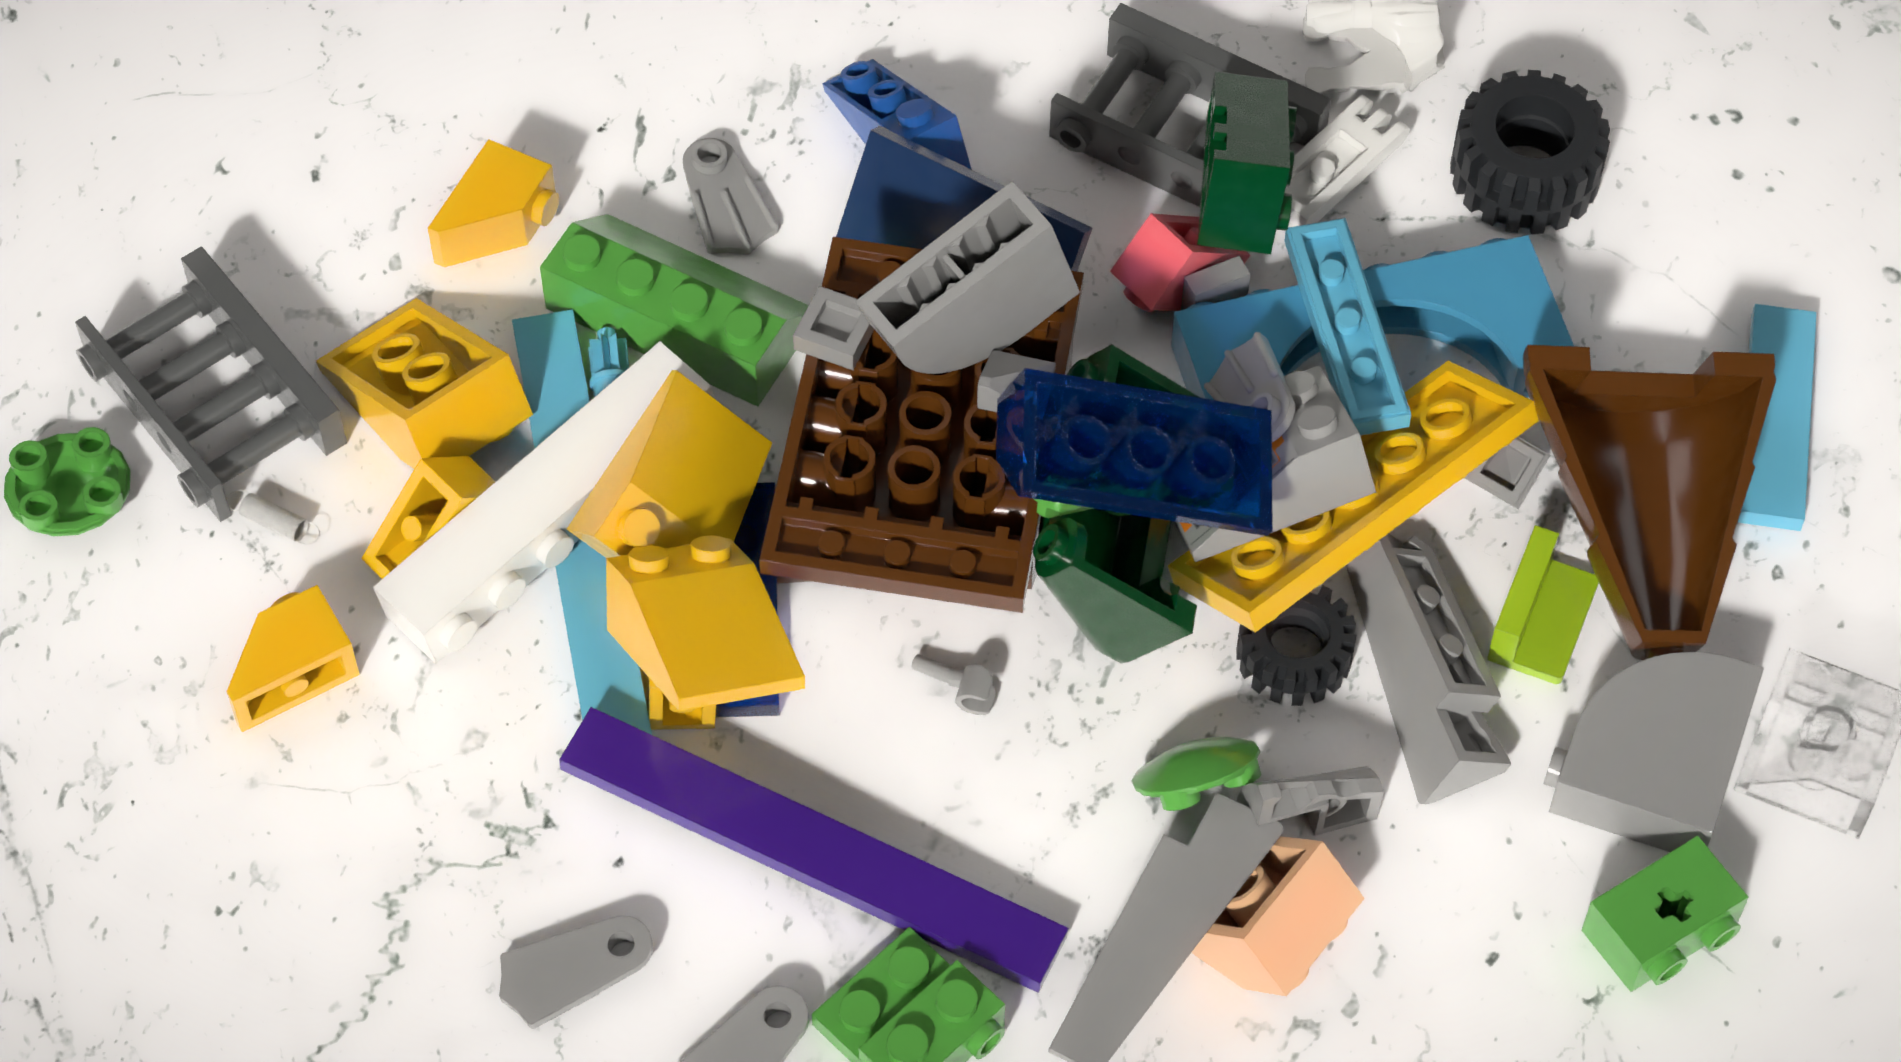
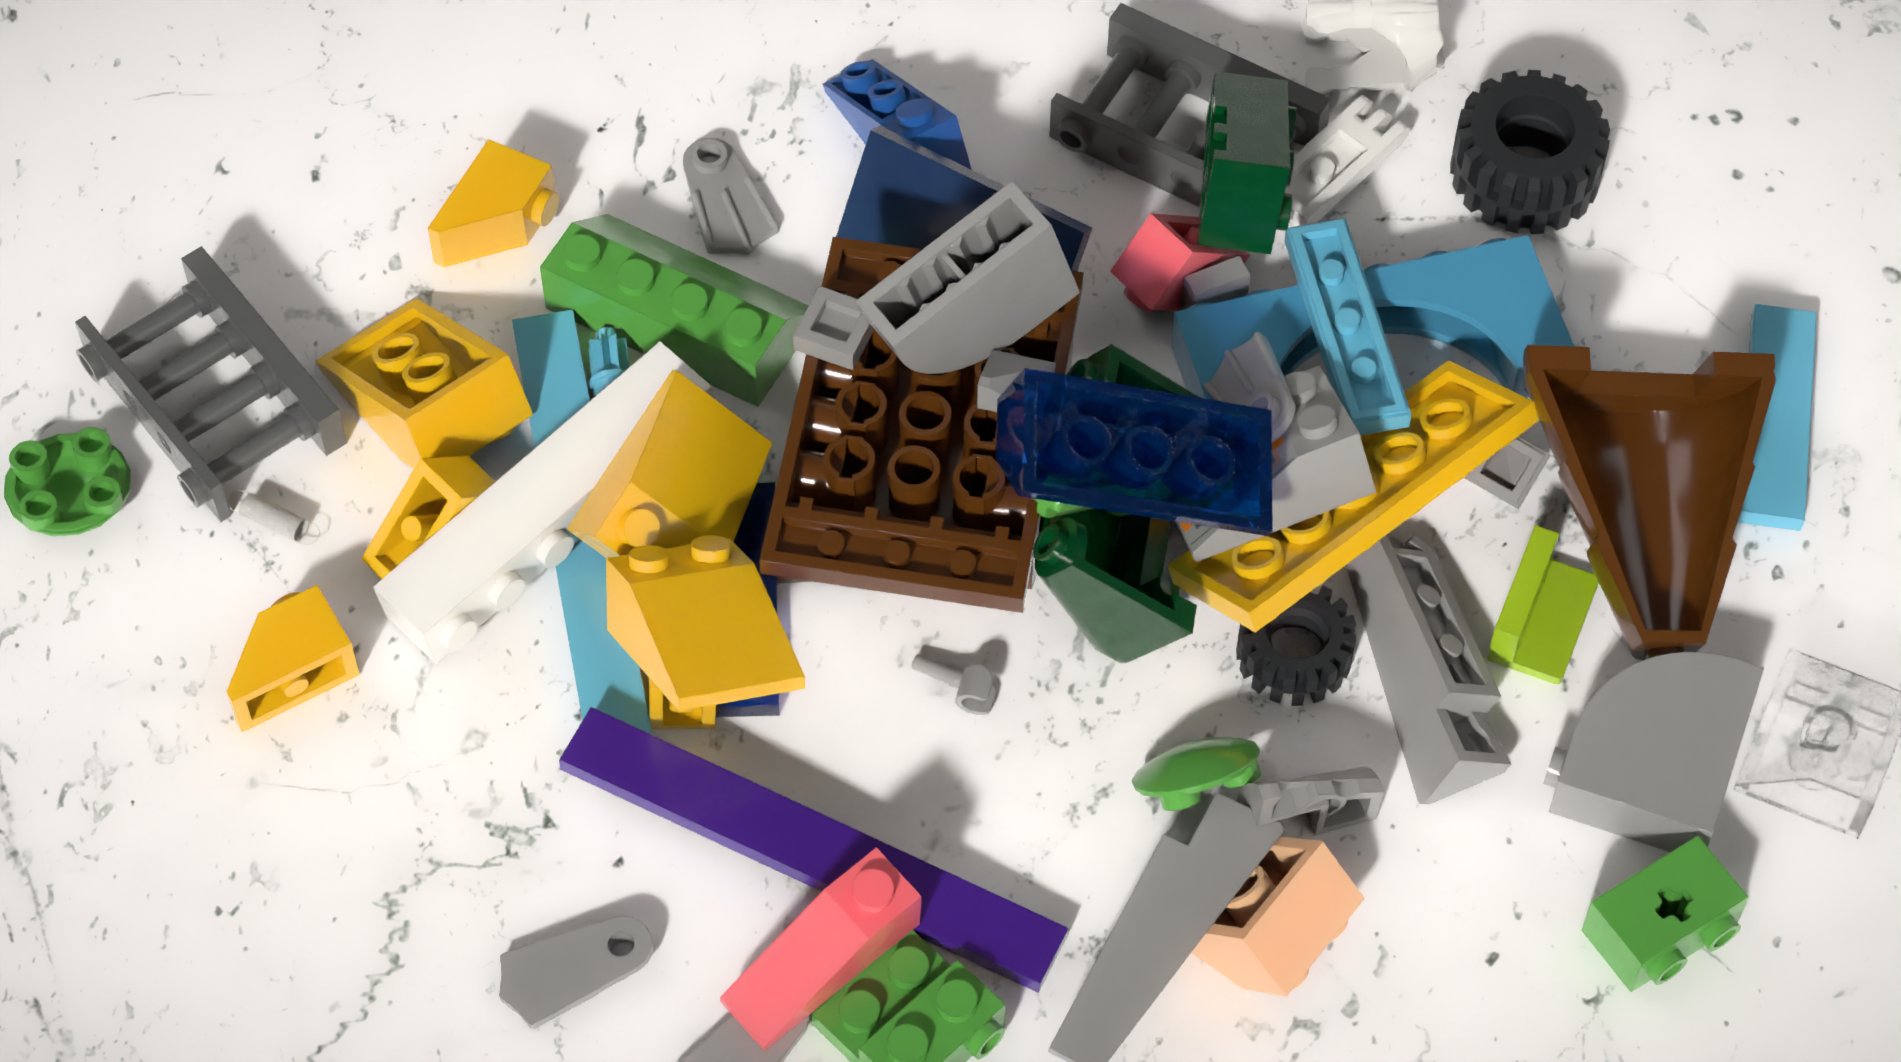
(824, 948): none -> coral slope

